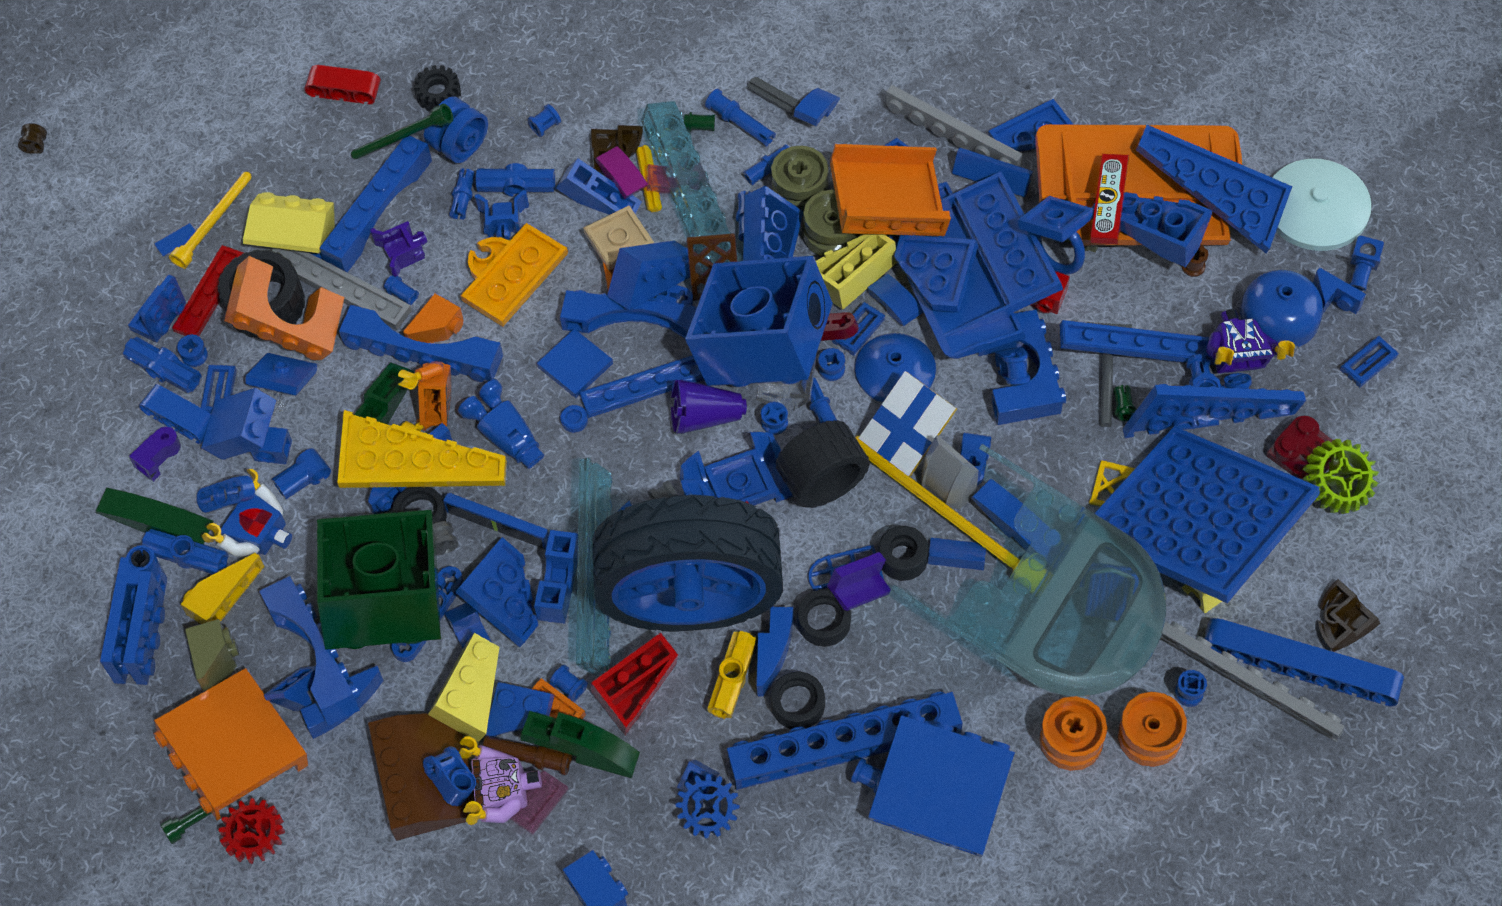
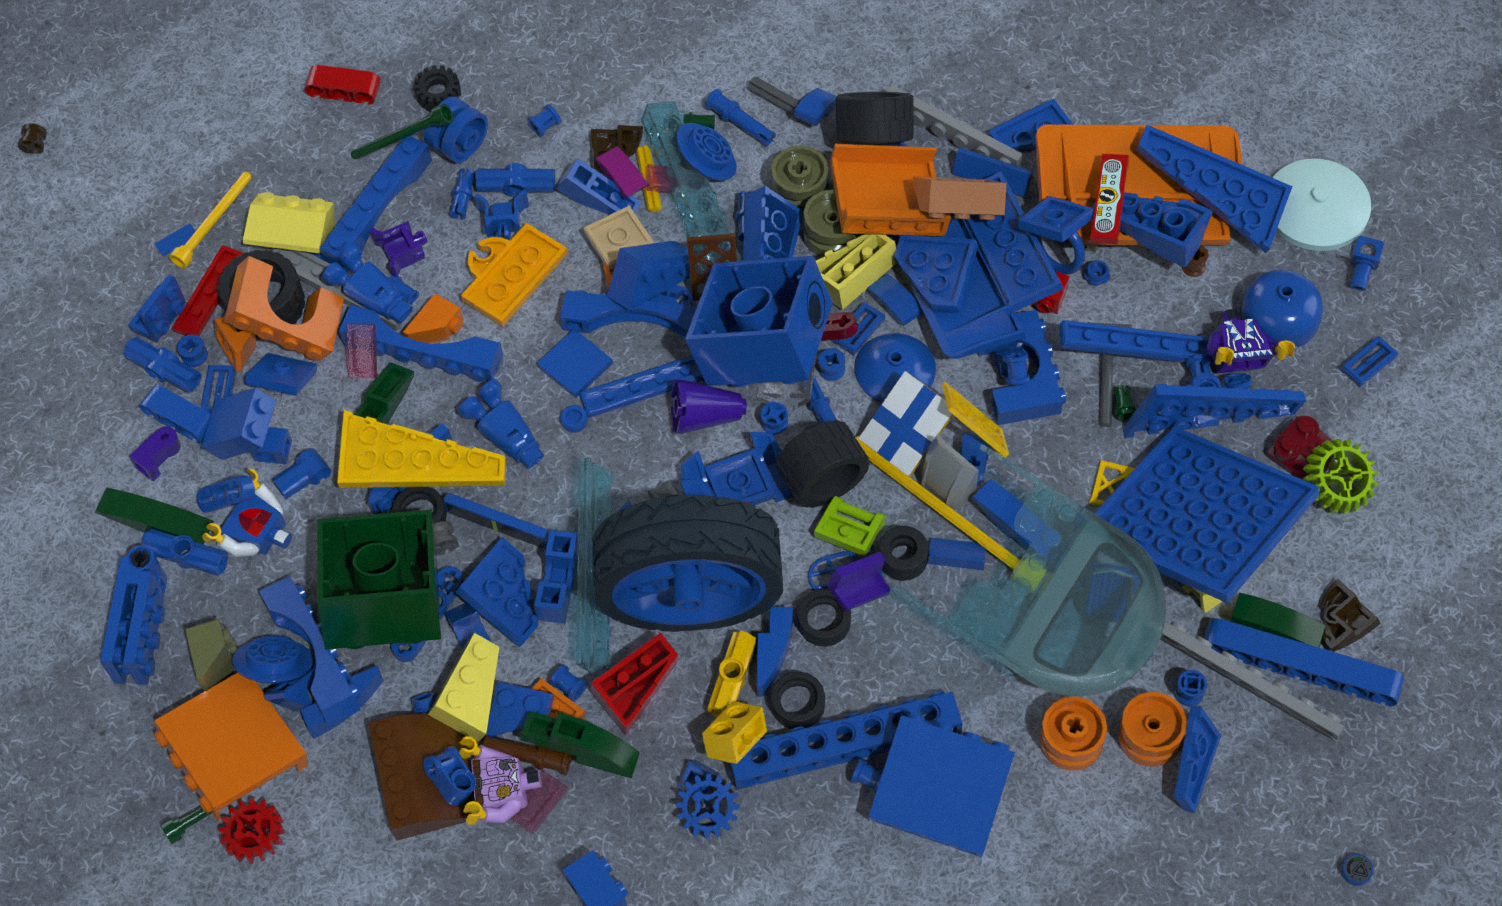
(219, 592): yellow slope -> none
(235, 345): none -> orange slope
(272, 660): none -> blue wheel
(362, 350): none -> clear pink tile
(367, 285): none -> blue piece
(423, 702): none -> blue plate
(433, 393): orange torso -> none
(706, 151): none -> blue wheel
(734, 732): none -> yellow brick
(762, 168): blue pin -> none
(847, 532): none -> lime plate
(874, 117): none -> black tyre
(960, 197): none -> nougat slope
(975, 419): none -> yellow window
(1097, 267): none -> blue plate
(1196, 759): none -> blue wing
(1277, 620): none -> dark green slope
(1336, 290): blue slope -> none
(1357, 869): none -> tile

